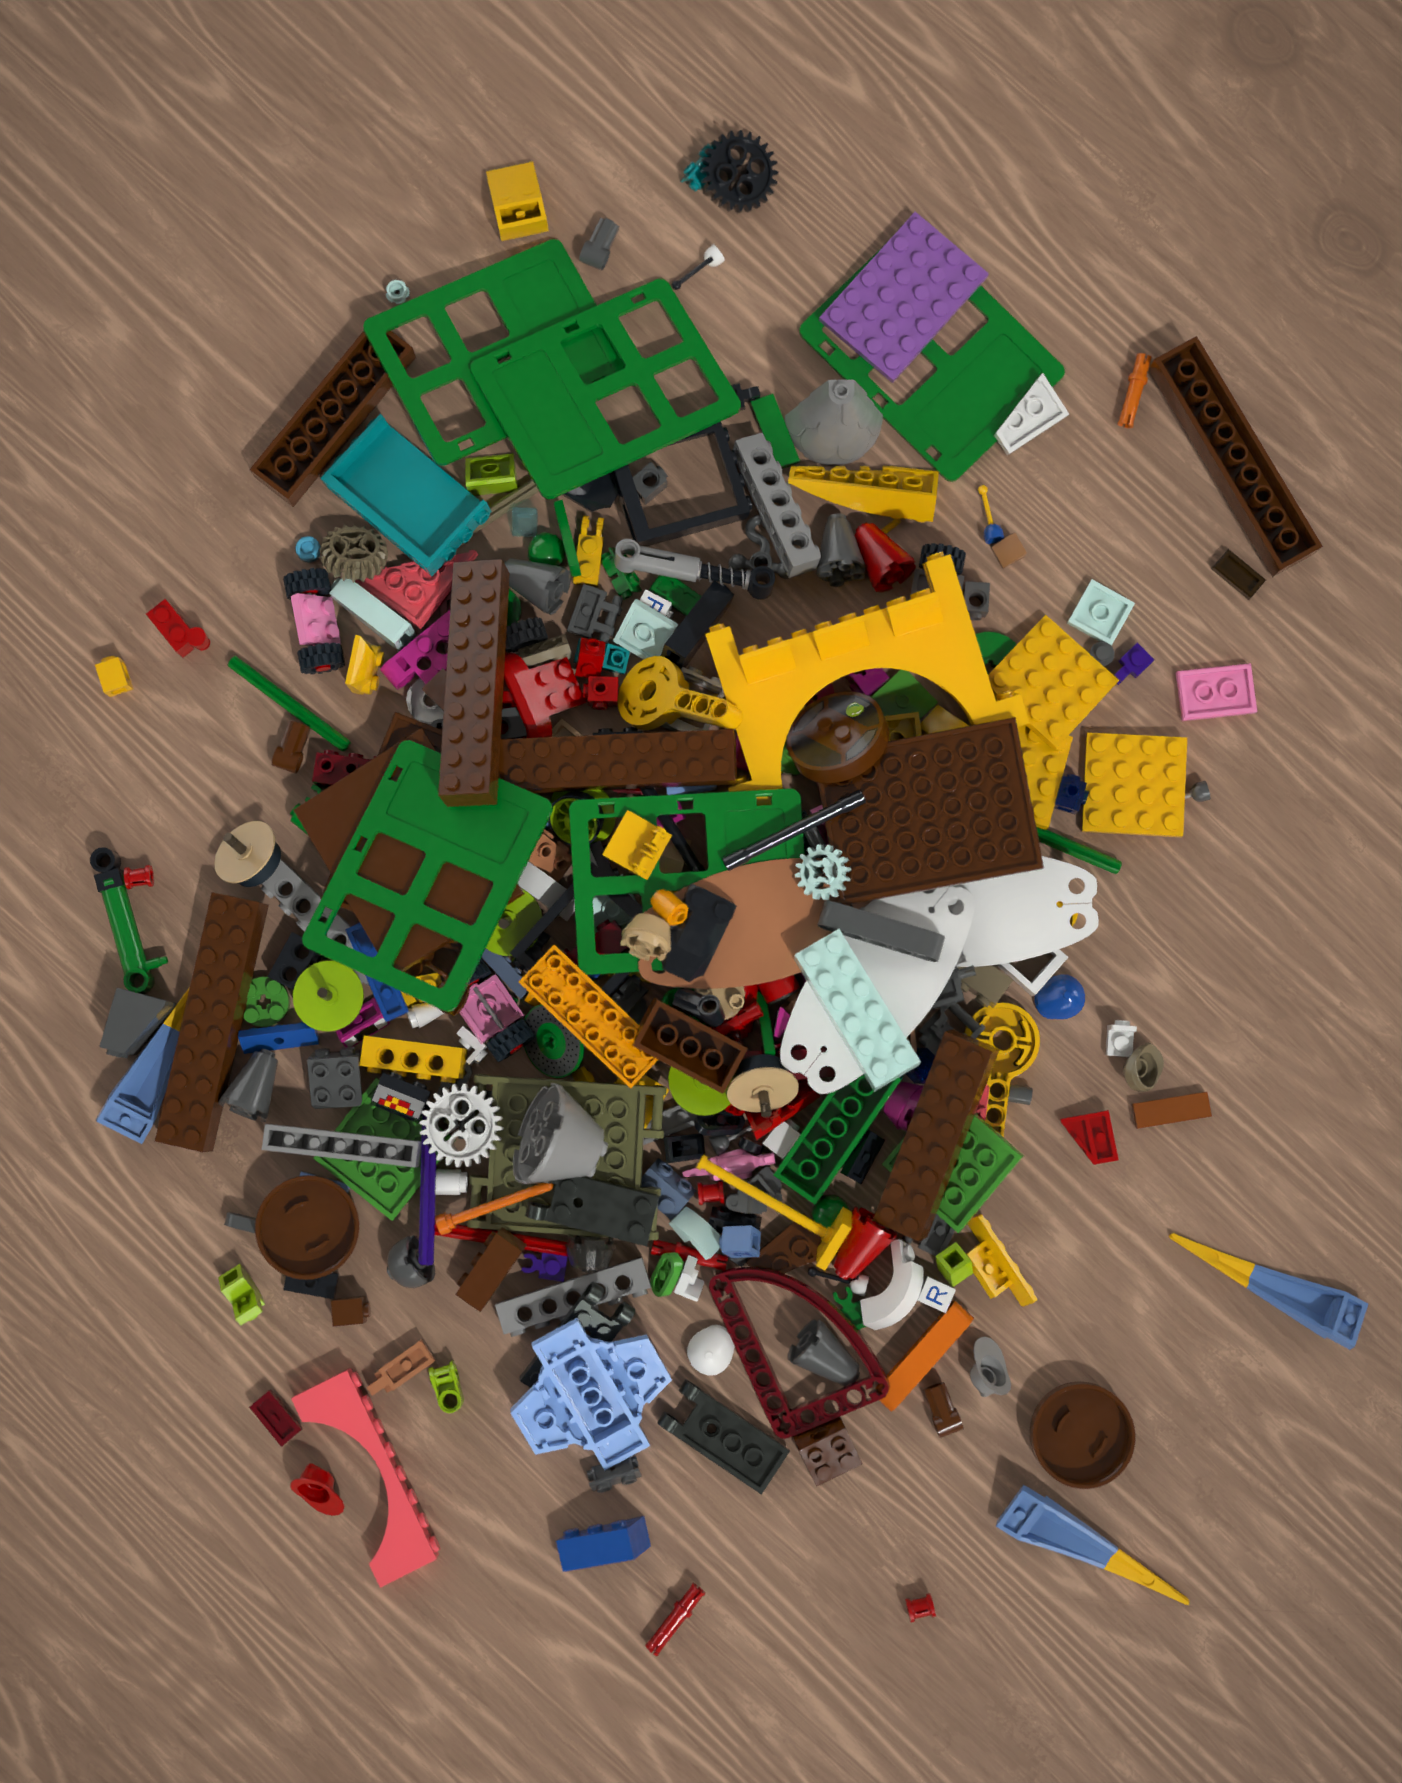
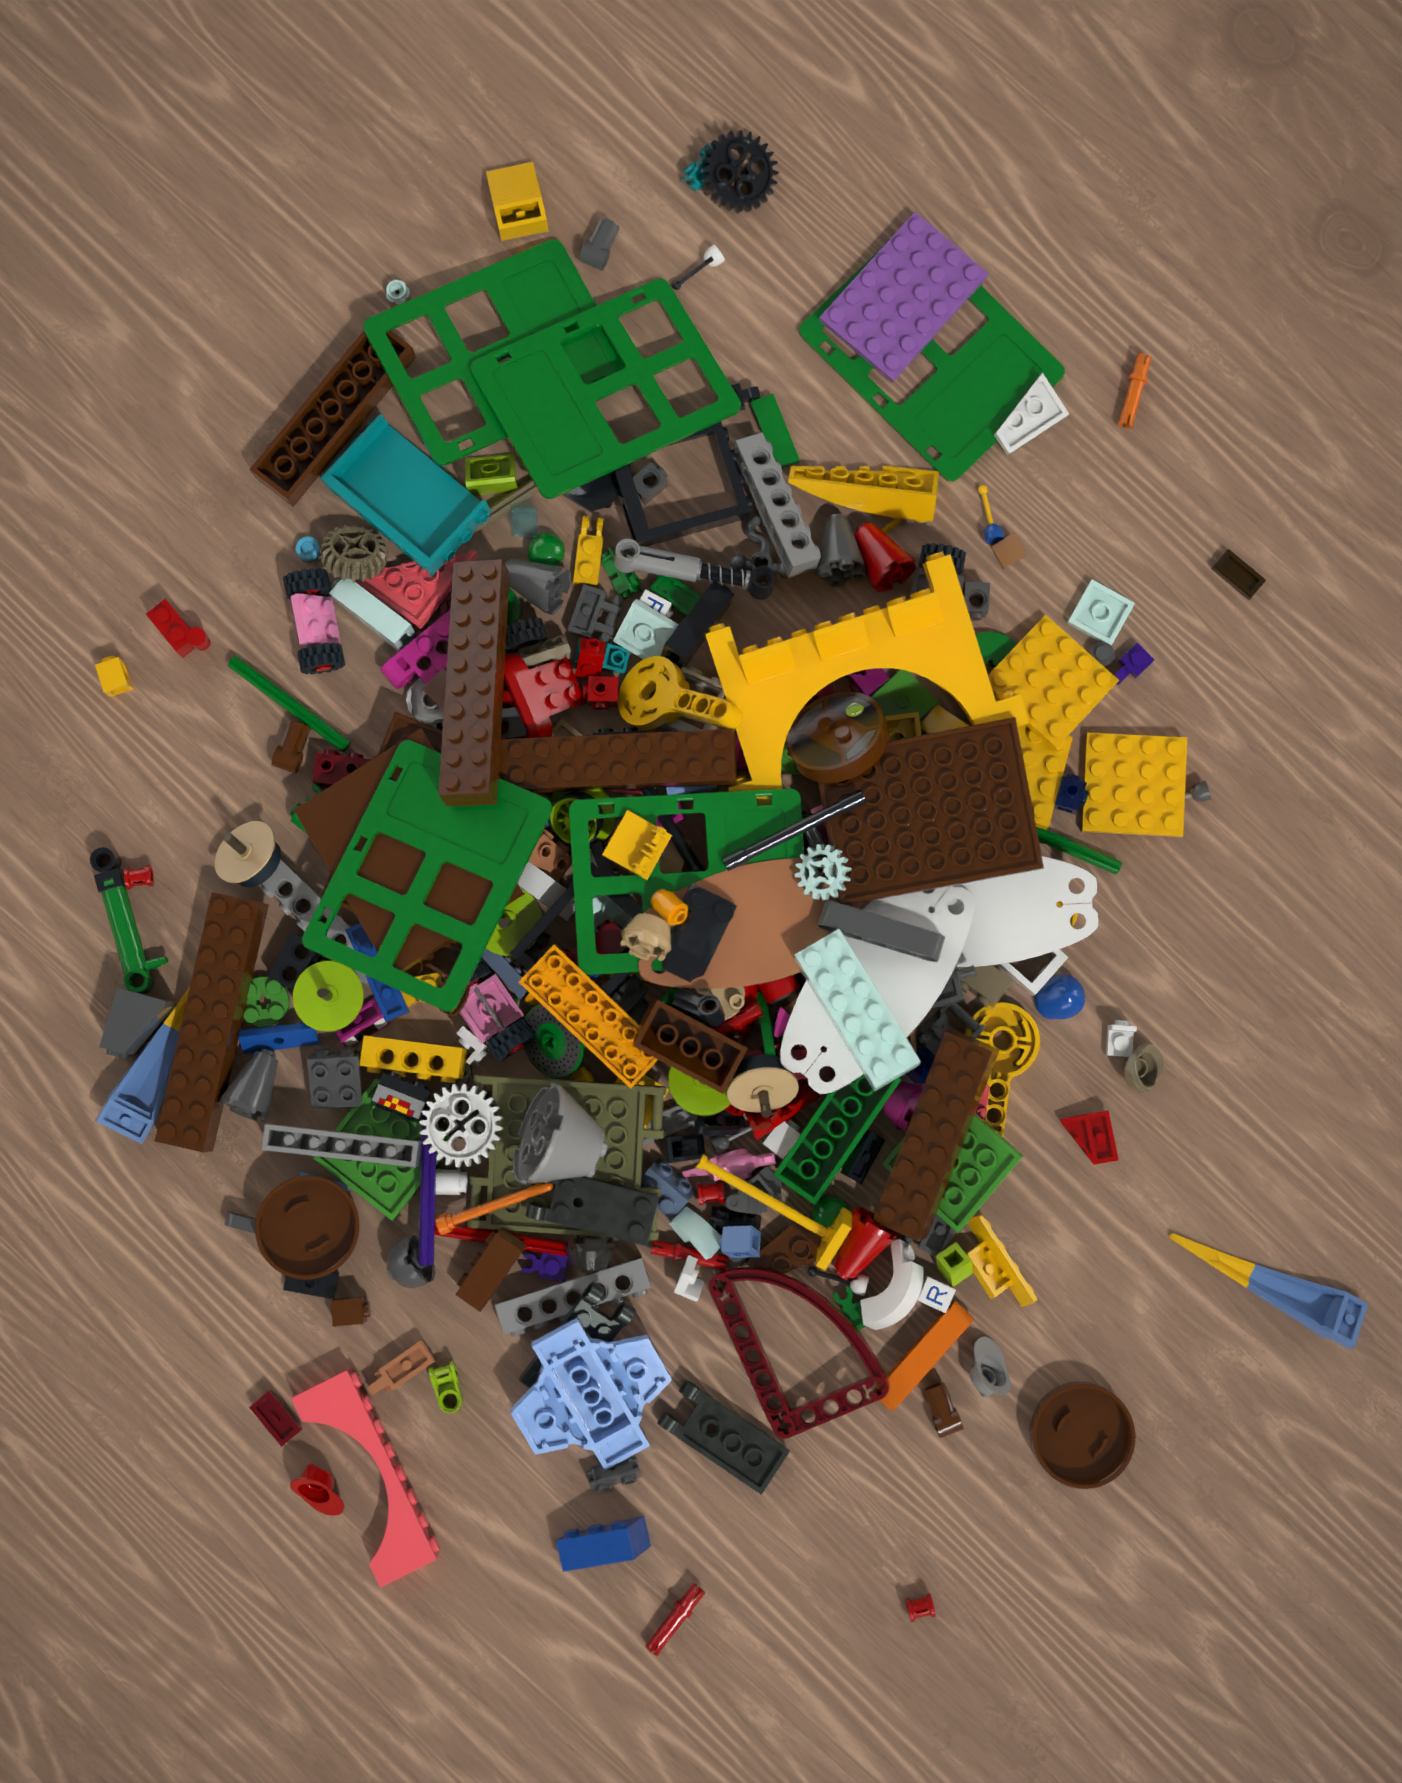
(242, 1294): lime brick -> none
(363, 667): yellow slope -> none
(422, 1014): white cone -> none
(567, 538): green tile -> none
(666, 1274): bright green plate -> none
(711, 1350): white hat -> none
(751, 1145): black tile -> none
(823, 1354): dark grey cone -> none
(827, 1451): reddish brown brick -> none
(835, 423): light grey cone -> none
(1020, 1094): dark grey hinge -> none
(1050, 1526): medium blue plate -> none
(1171, 1110): dark orange tile -> none
(1216, 692): bright pink tile -> none
(1234, 456): reddish brown brick -> none

